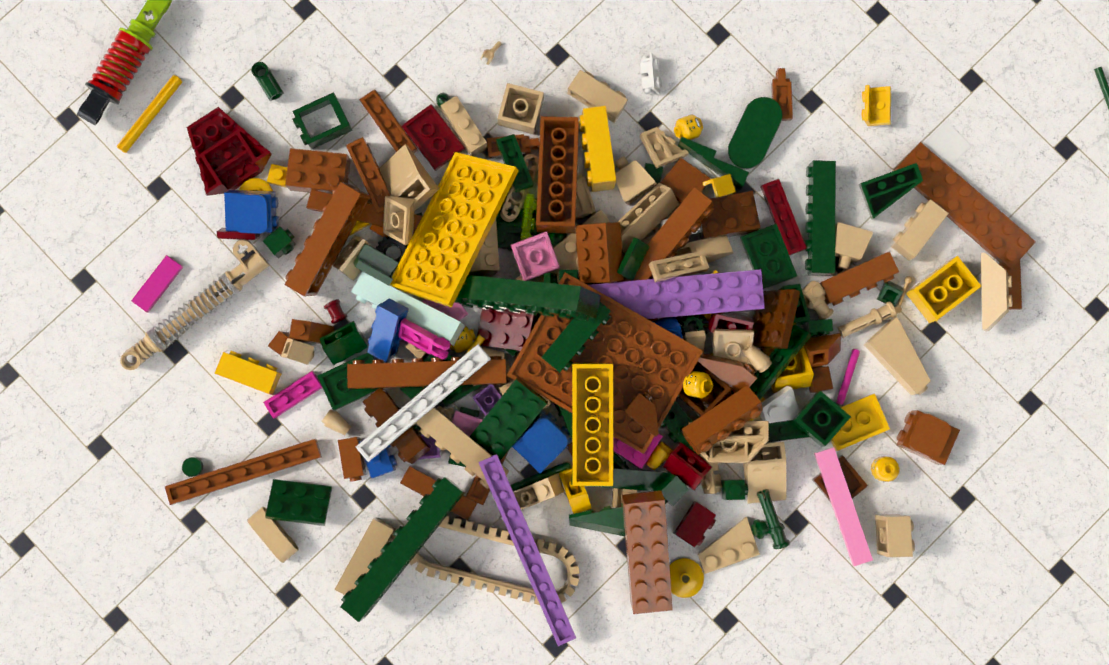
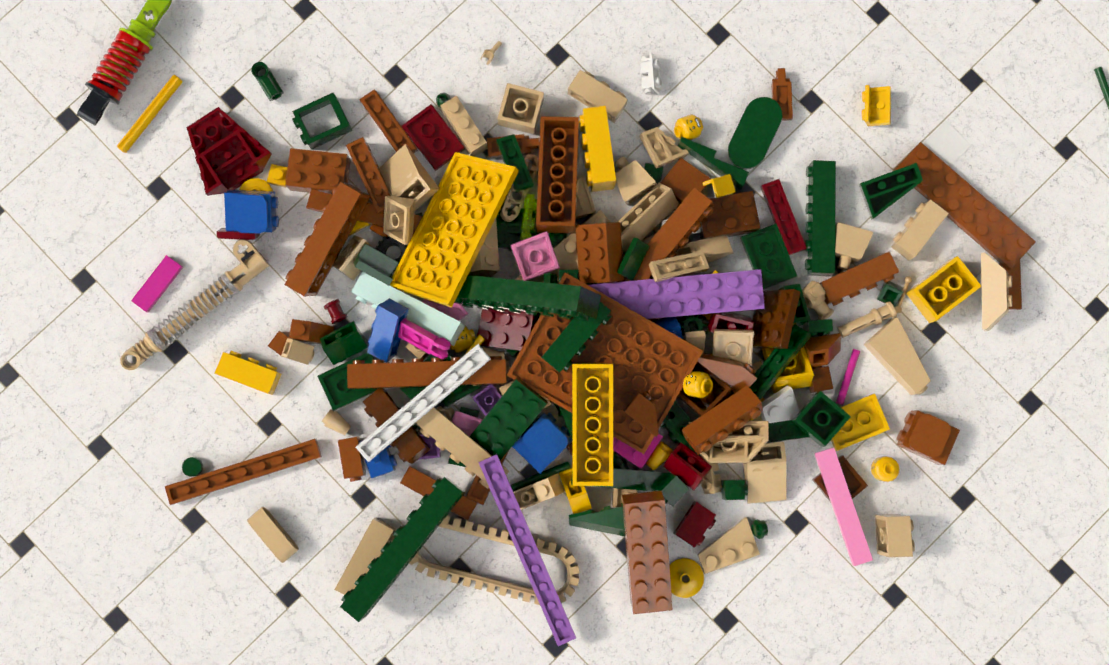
(280, 242): dark green brick -> none
(293, 394): dark pink tile -> none
(298, 502): dark green plate -> none
(757, 358): tan cone -> none
(775, 528): dark green pin -> none

